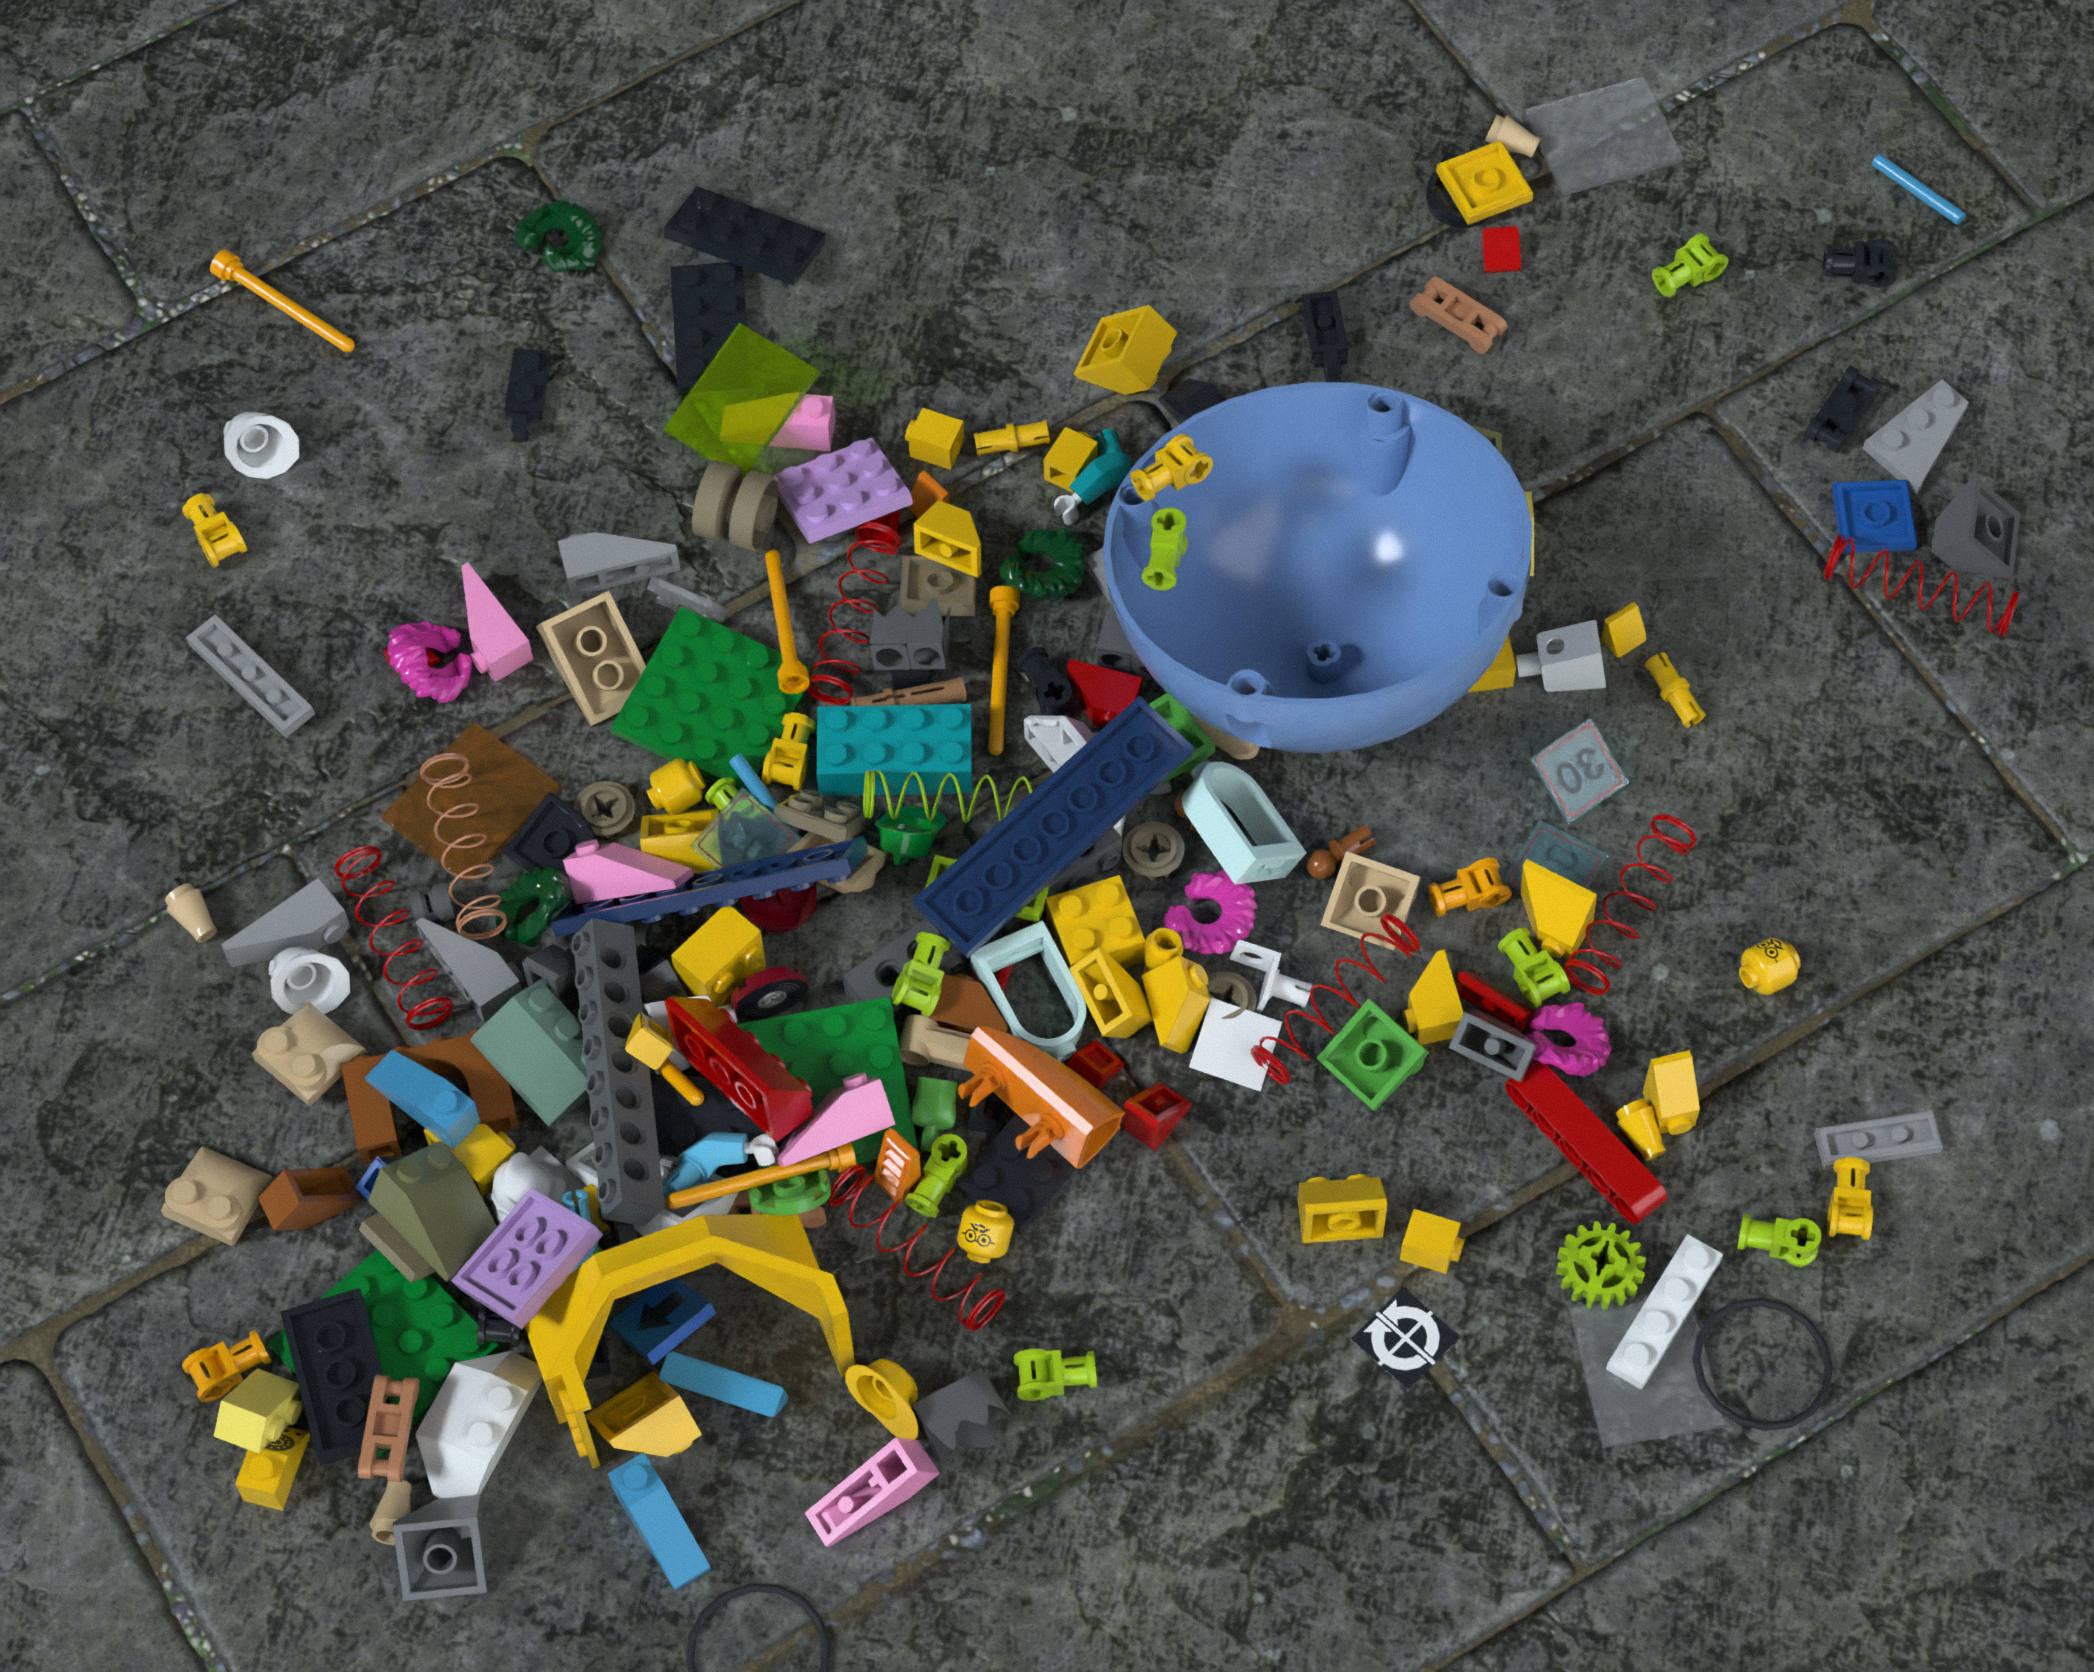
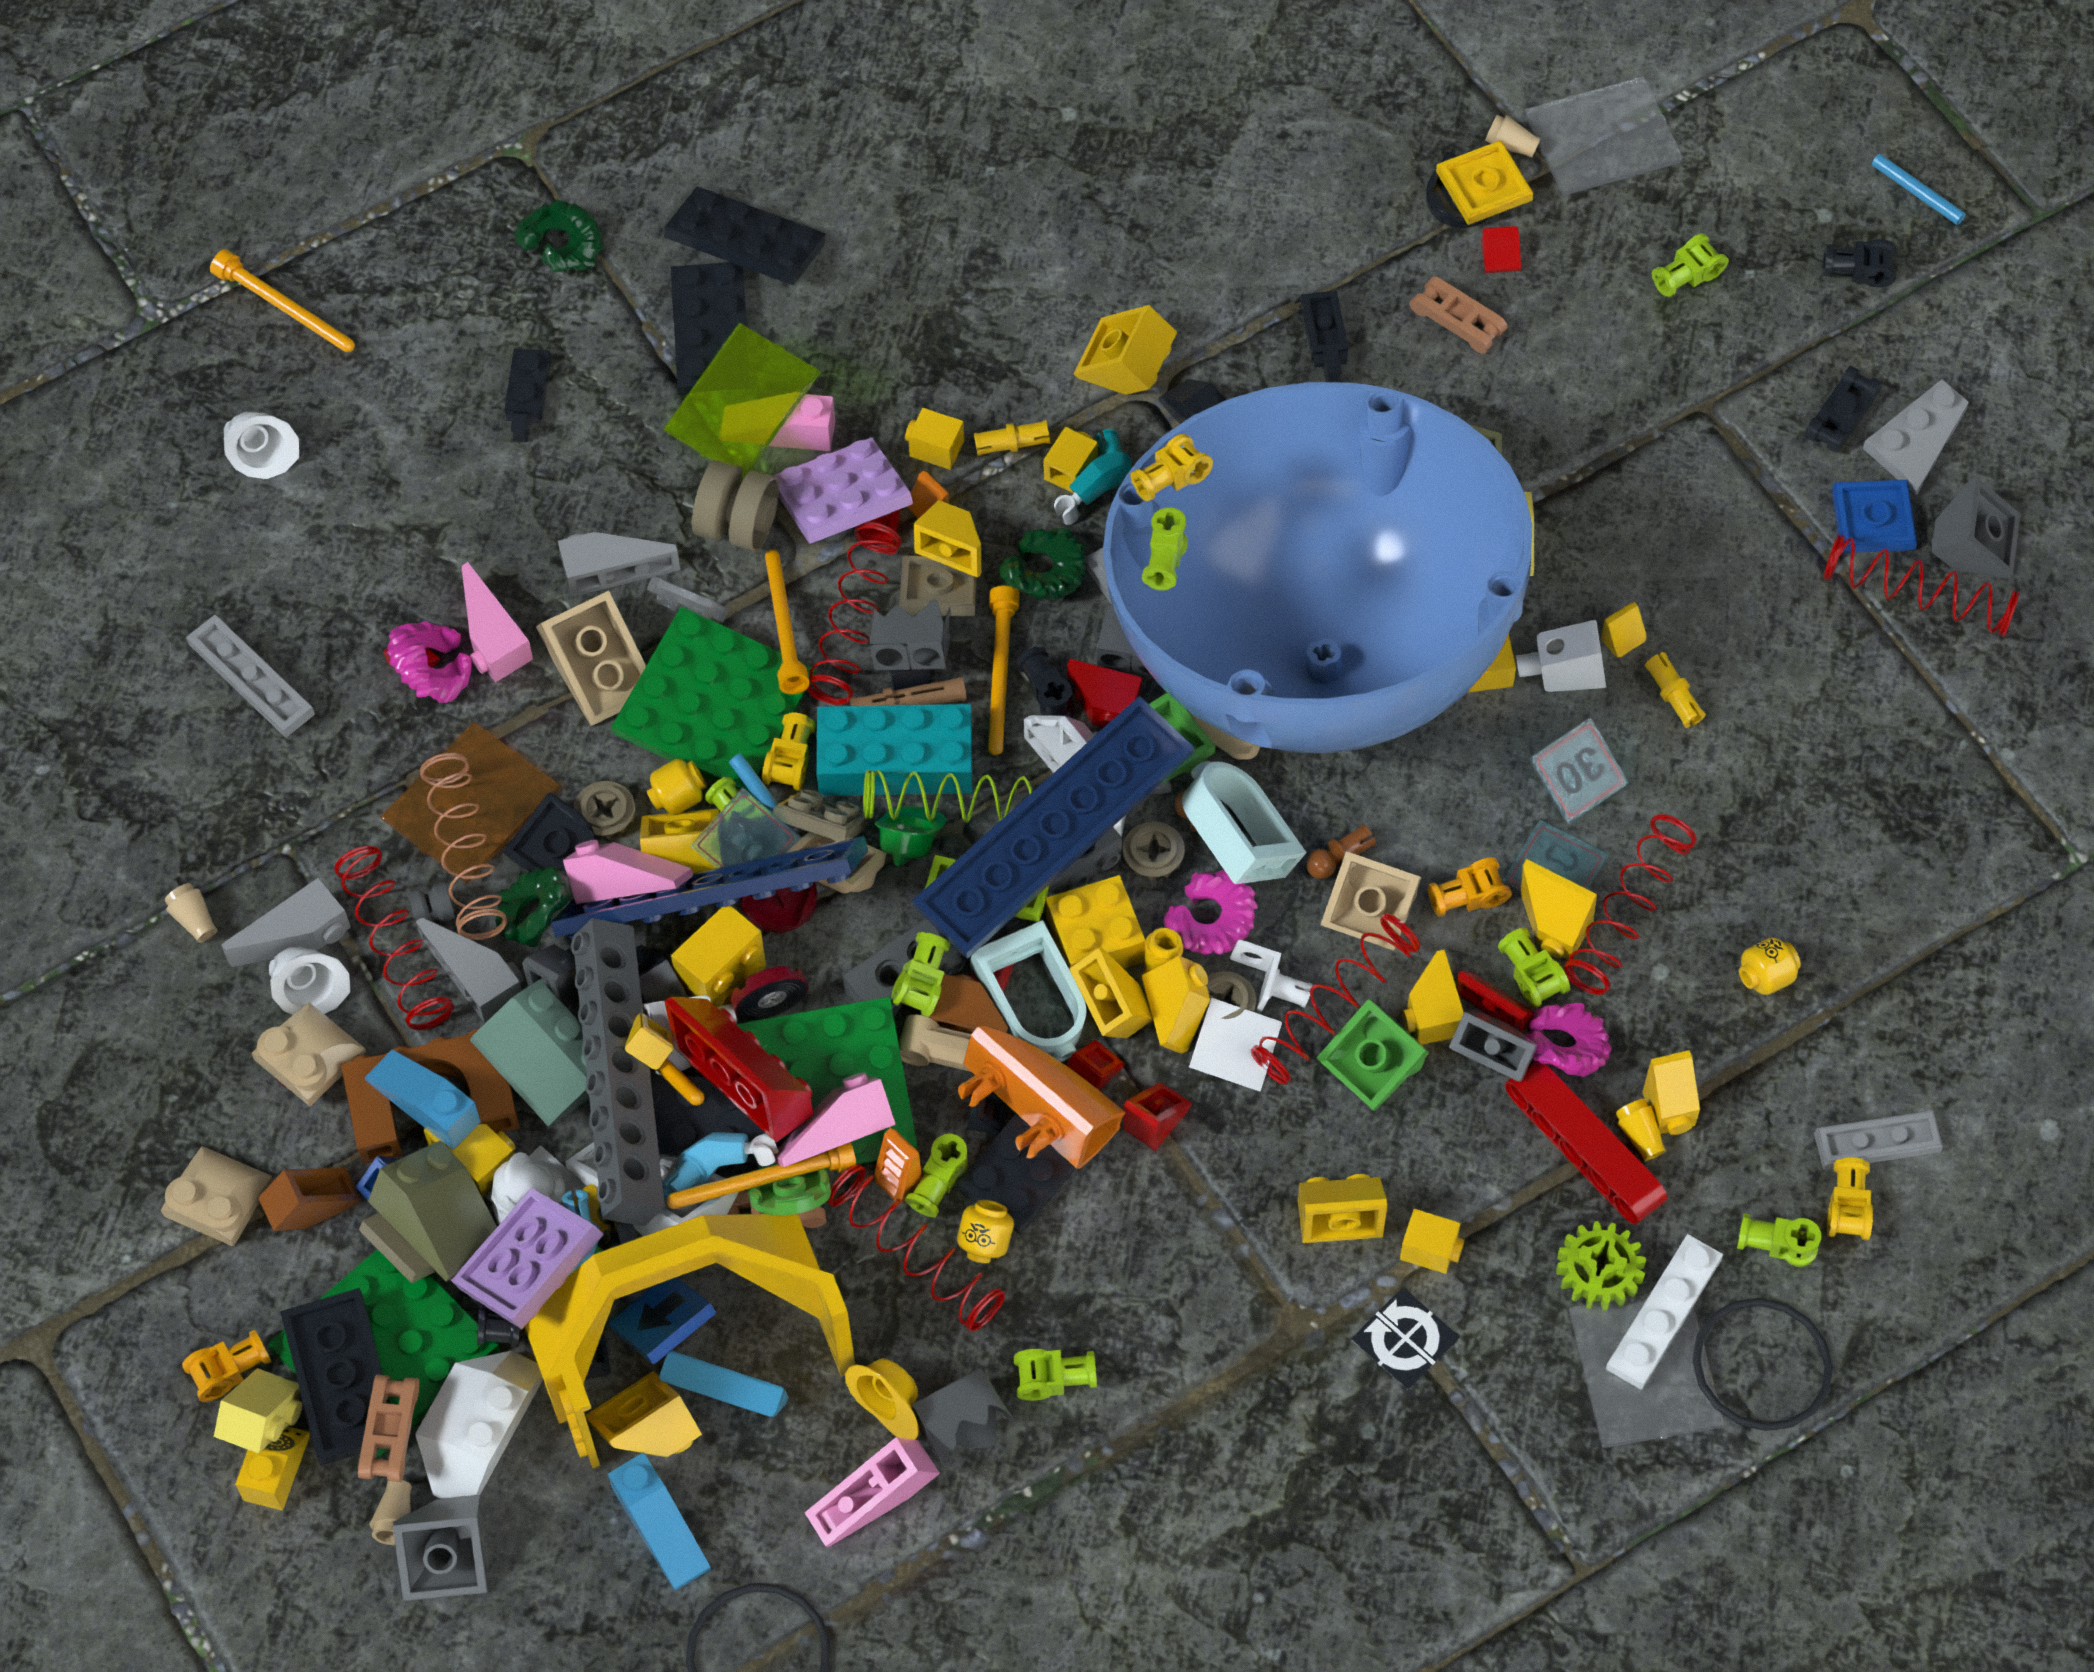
(213, 530): yellow connector -> none
(933, 1108): bright green piece -> none

